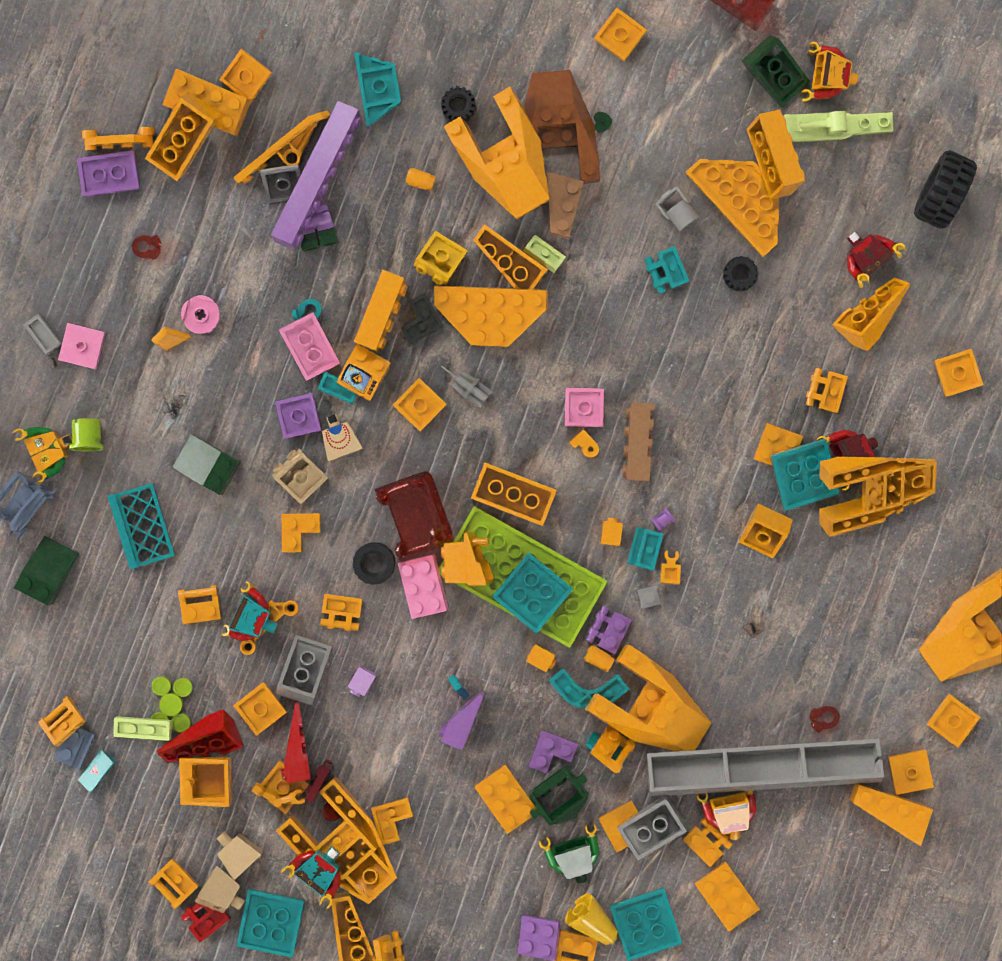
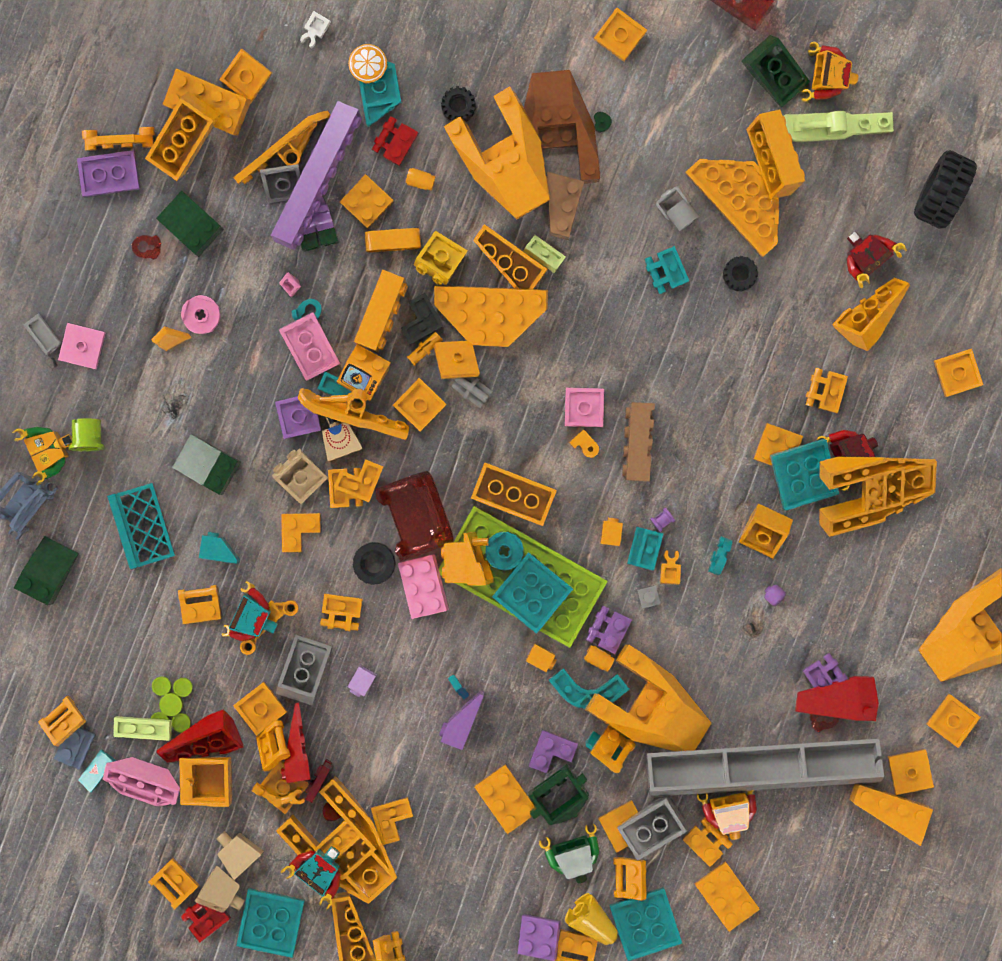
(142, 781): none -> bright pink wedge
(190, 223): none -> dark green slope
(217, 549): none -> teal slope
(268, 748): none -> light orange plate
(290, 284): none -> bright pink slope
(315, 26): none -> white plate
(337, 497): none -> light orange plate
(346, 410): none -> light orange piece
(361, 486): none -> light orange plate
(366, 201): none -> light orange plate
(367, 63): none -> dish
(392, 240): none -> light orange beam
(399, 145): none -> red plate
(424, 348): none -> light orange pin
(456, 359): none -> light orange plate
(501, 561): none -> teal plate
(634, 878): none -> light orange plate
(718, 557): none -> teal plate
(774, 595): none -> medium lavender piece
(818, 675): none -> medium lavender plate
(847, 699): none -> red wedge

